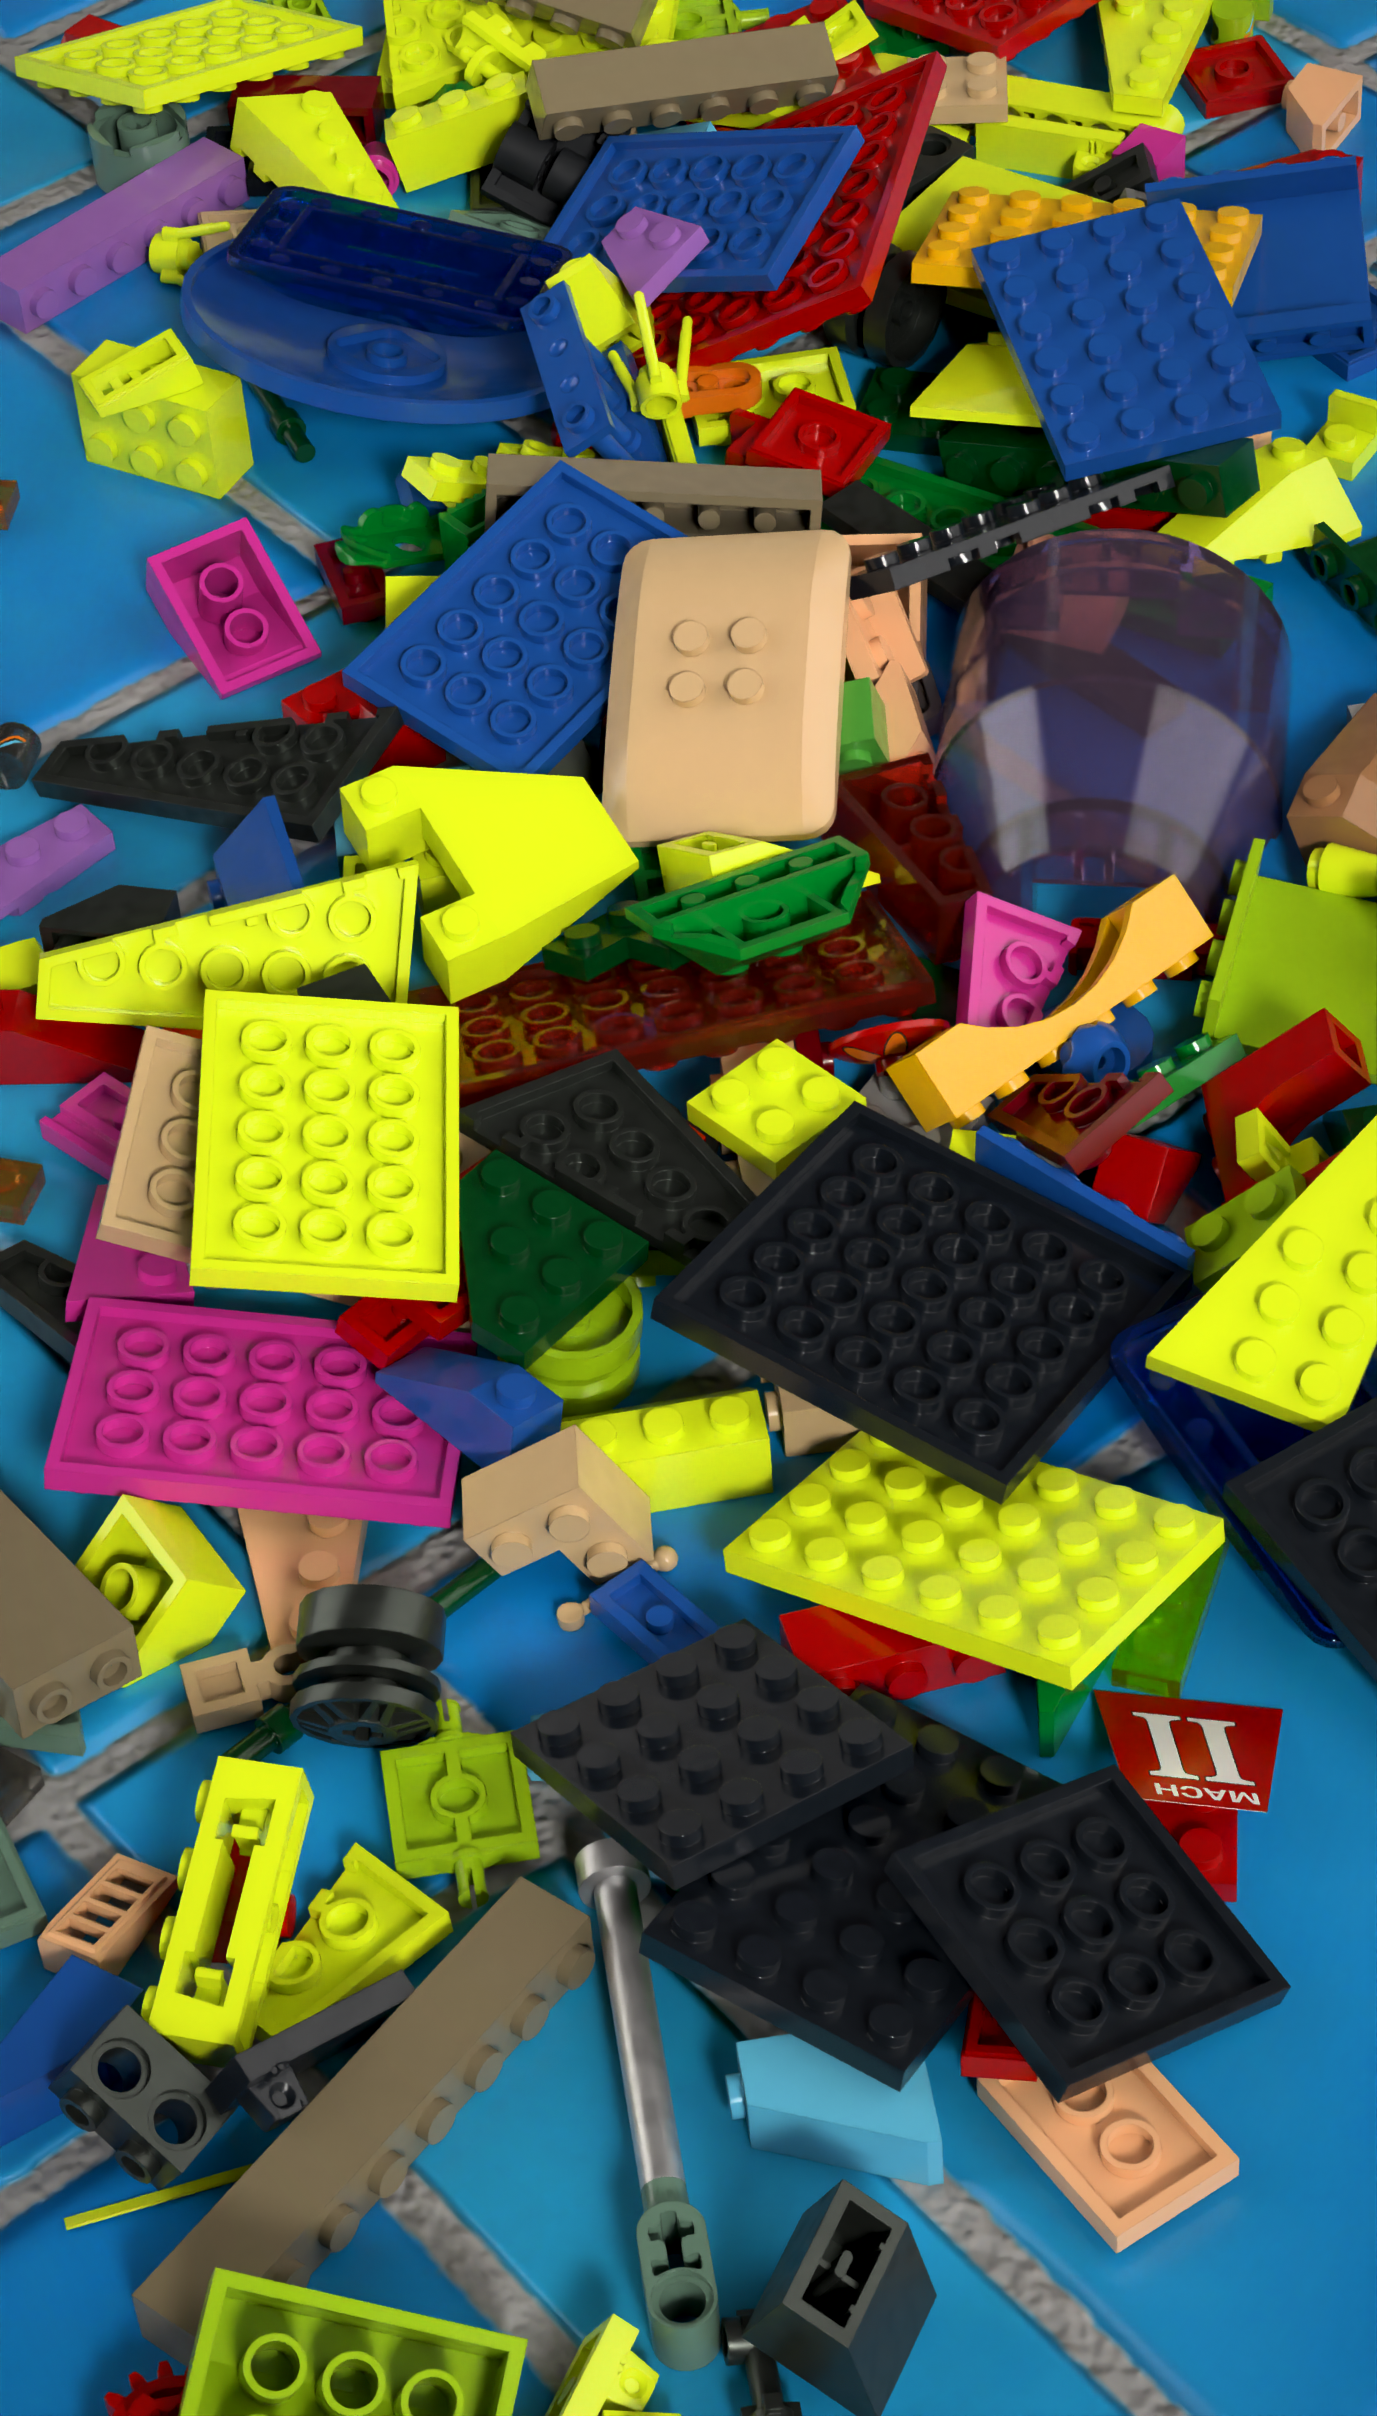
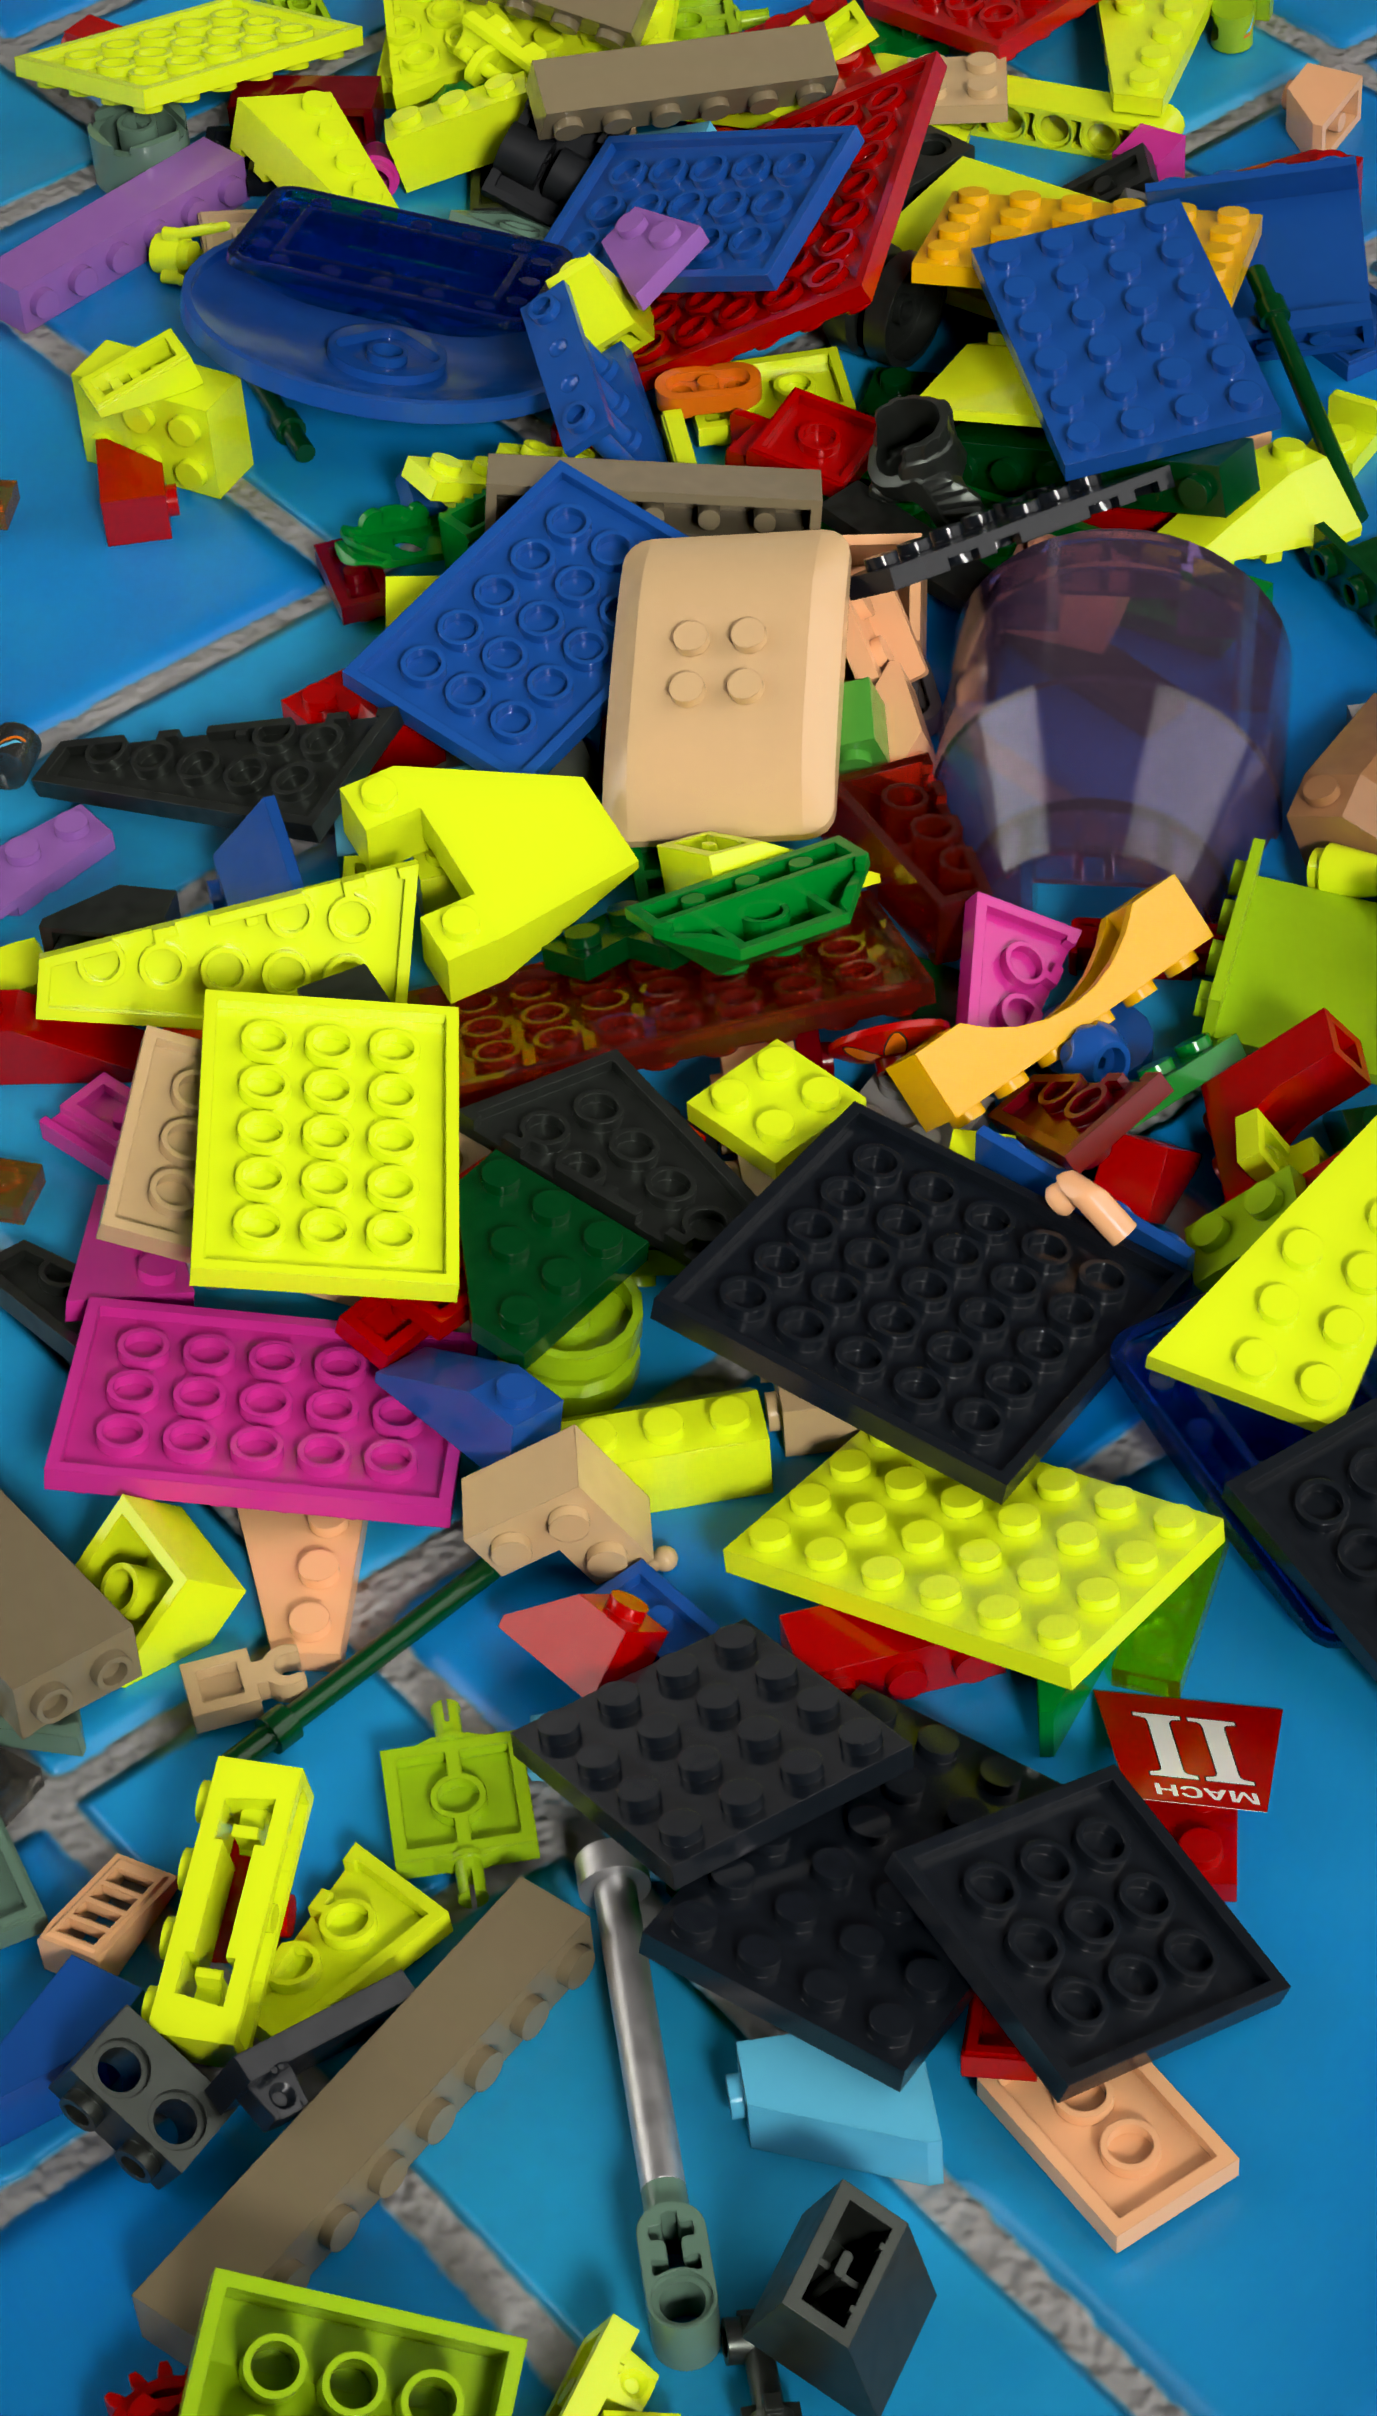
(134, 495): none -> red slope
(155, 2198): neon yellow piece -> none
(229, 609): dark pink slope -> none
(368, 1666): pearl dark grey wheel -> none
(588, 1637): none -> slope
(657, 388): neon yellow plant -> none
(921, 459): none -> pearl dark grey helmet
(1045, 146): neon yellow hinge -> none
(1093, 1201): none -> light nougat arm
(1234, 77): red tile -> none
(1274, 316): none -> dark green bar

